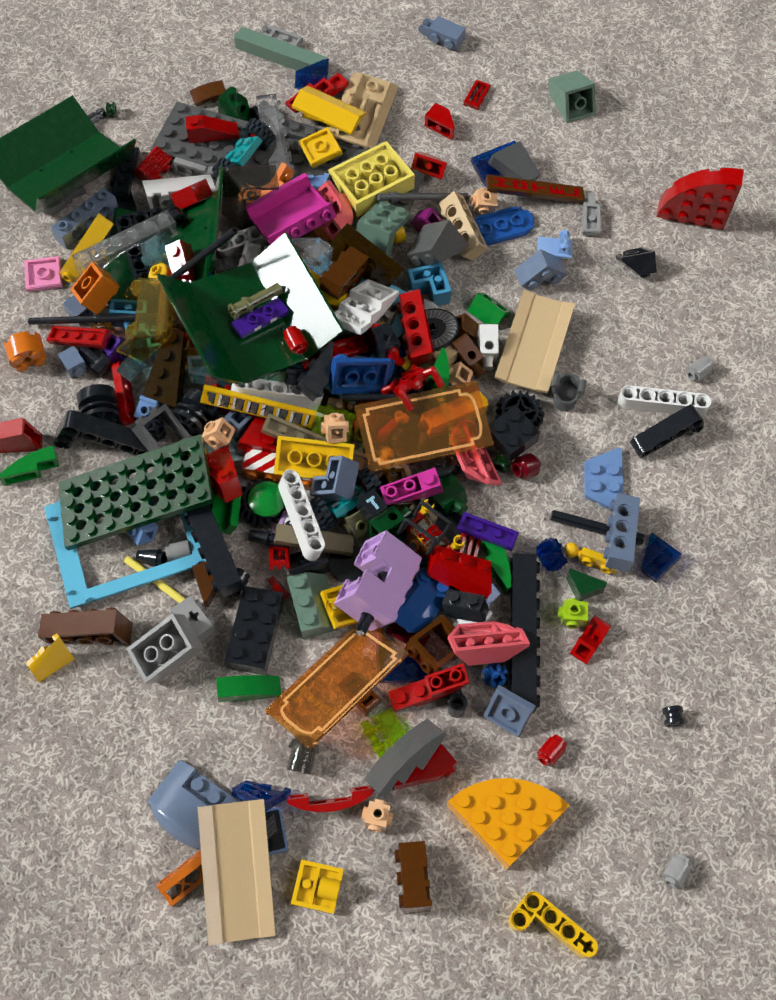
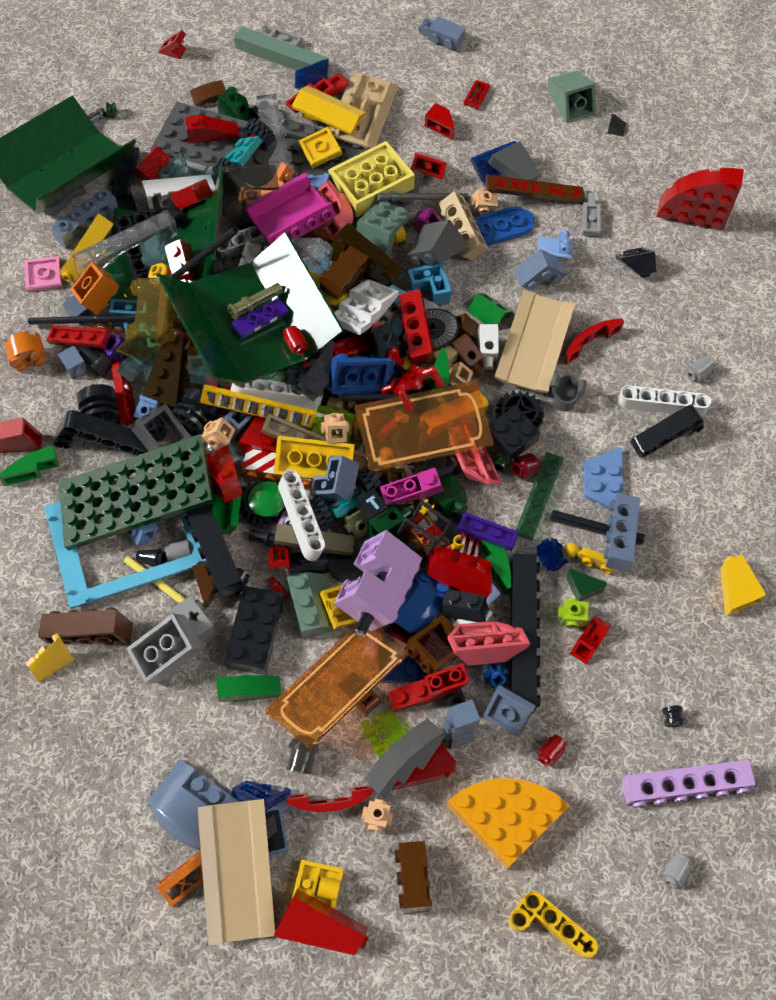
(174, 45): none -> red slope
(175, 168): none -> clear light blue slope
(320, 926): none -> red slope
(459, 724): none -> sand blue arch
(539, 496): none -> clear green plate
(607, 327): none -> red slope
(616, 126): none -> pearl dark grey slope
(658, 558): clear blue wing -> none
(738, 770): none -> lavender brick
(739, 585): none -> yellow slope

